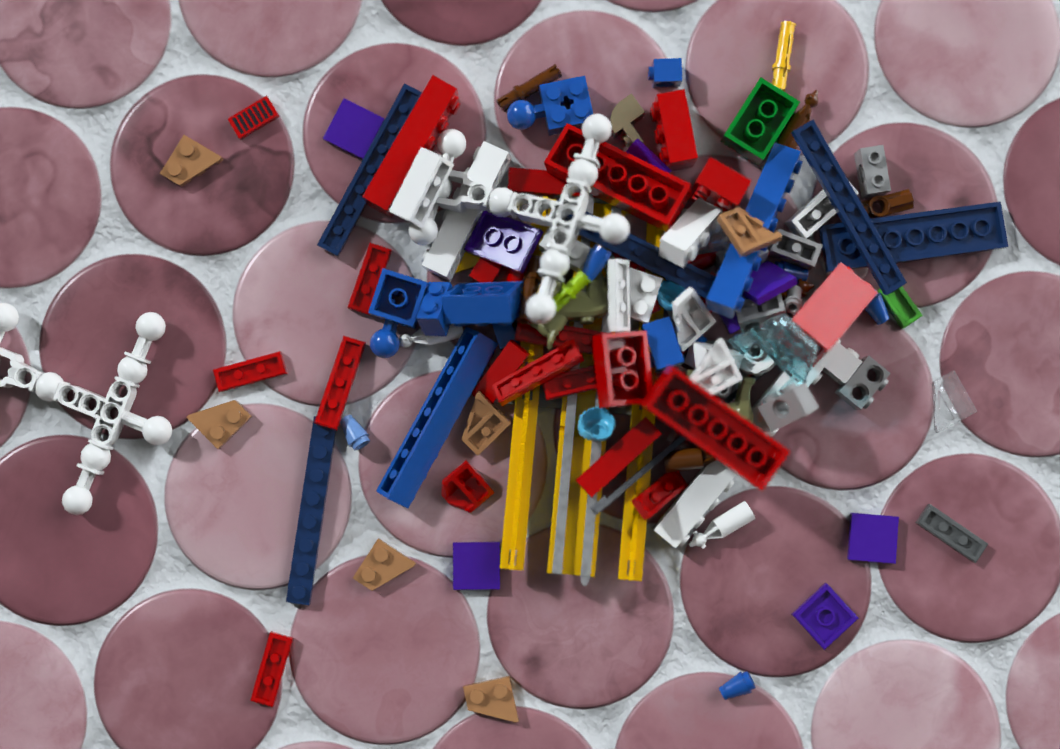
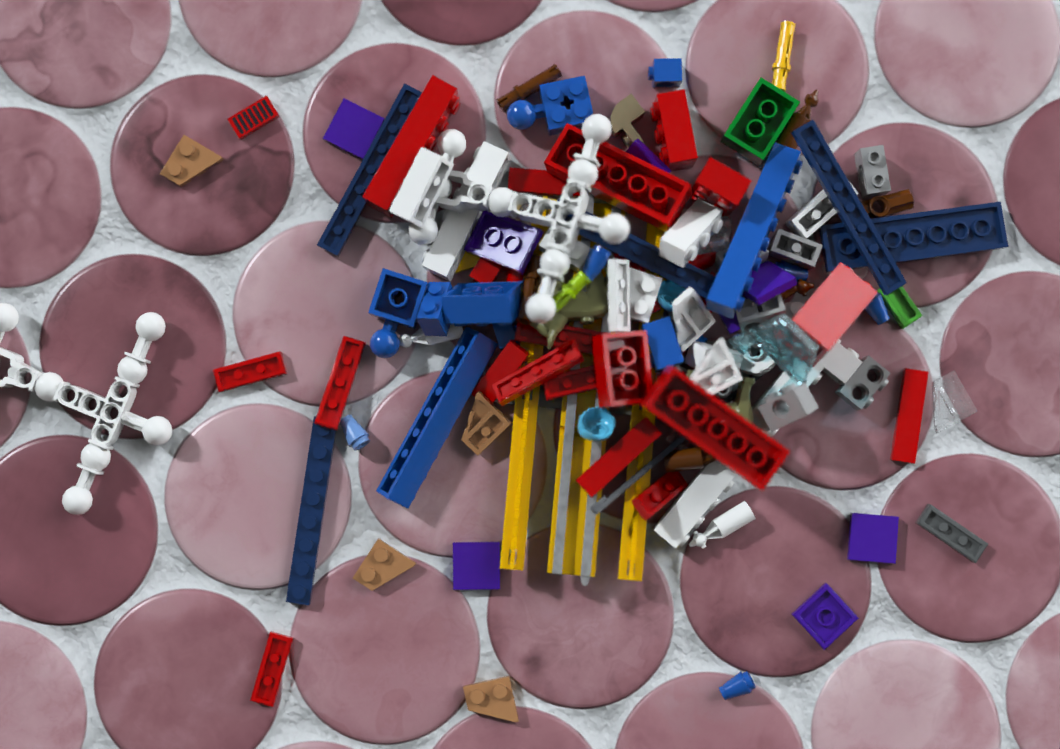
(220, 422): medium nougat wing -> none
(374, 261): red tile -> none
(465, 488): red slope -> none
(746, 231): medium nougat wing -> none
(793, 301): light grey pin -> none
(909, 415): none -> red tile

